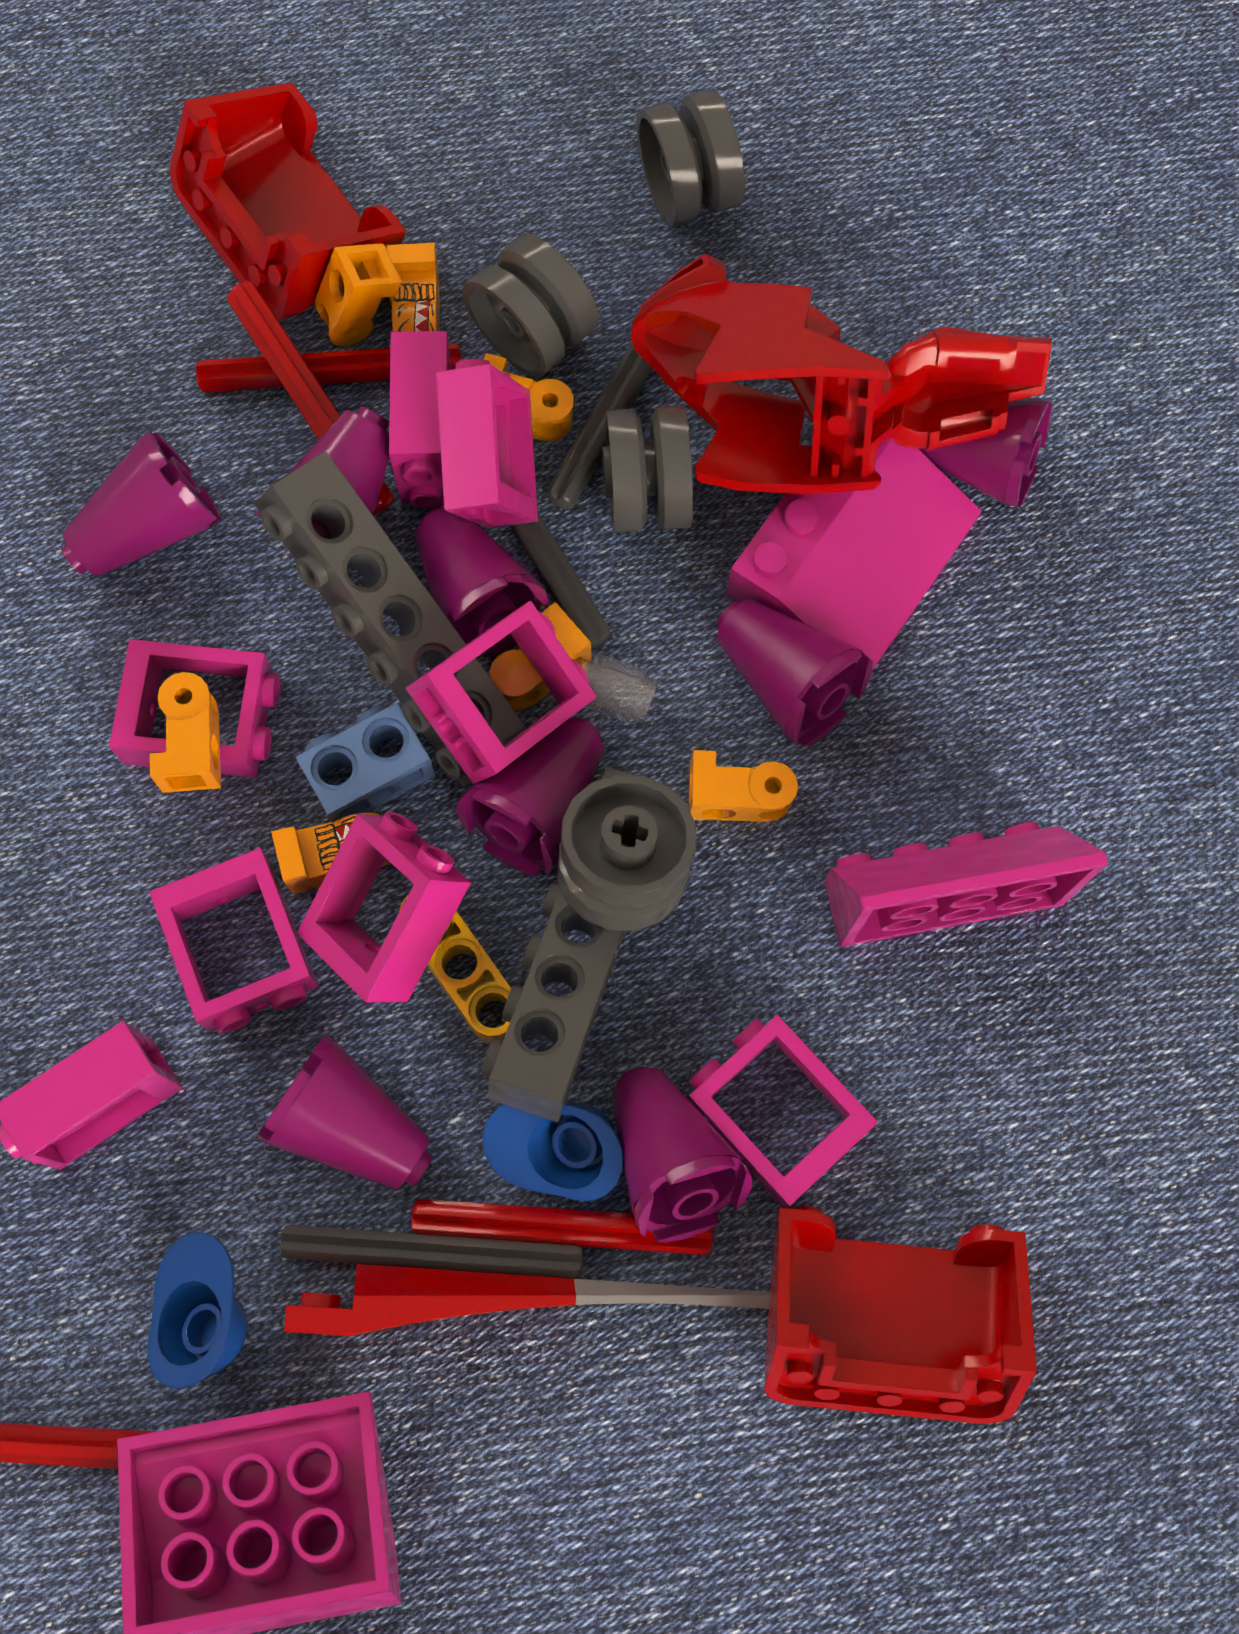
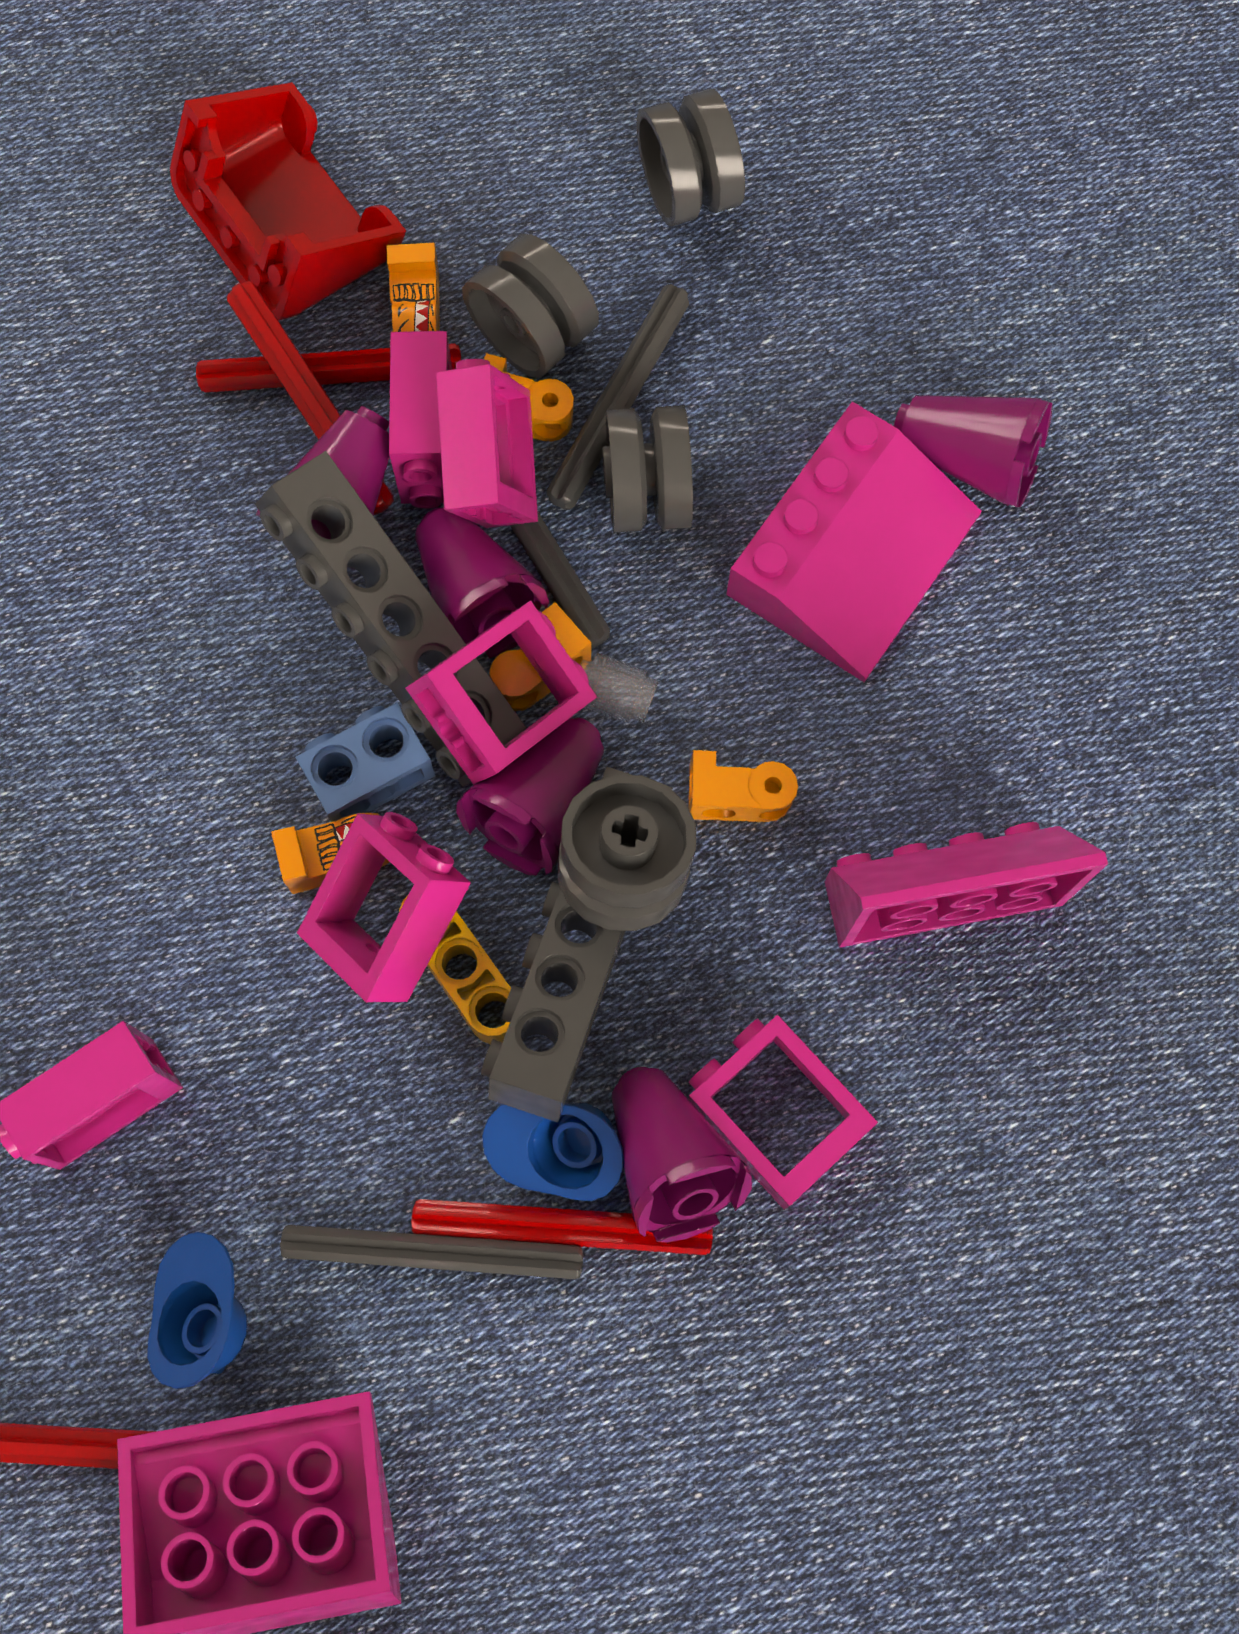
(138, 510): magenta cone -> none
(139, 693): dark pink window -> none
(191, 736): light orange leg -> none
(212, 889): dark pink window -> none
(347, 1122): magenta cone -> none
(353, 290): light orange leg -> none
(407, 1295): red plate -> none
(793, 668): magenta cone -> none
(899, 1323): red windscreen -> none
(928, 396): red piece -> none

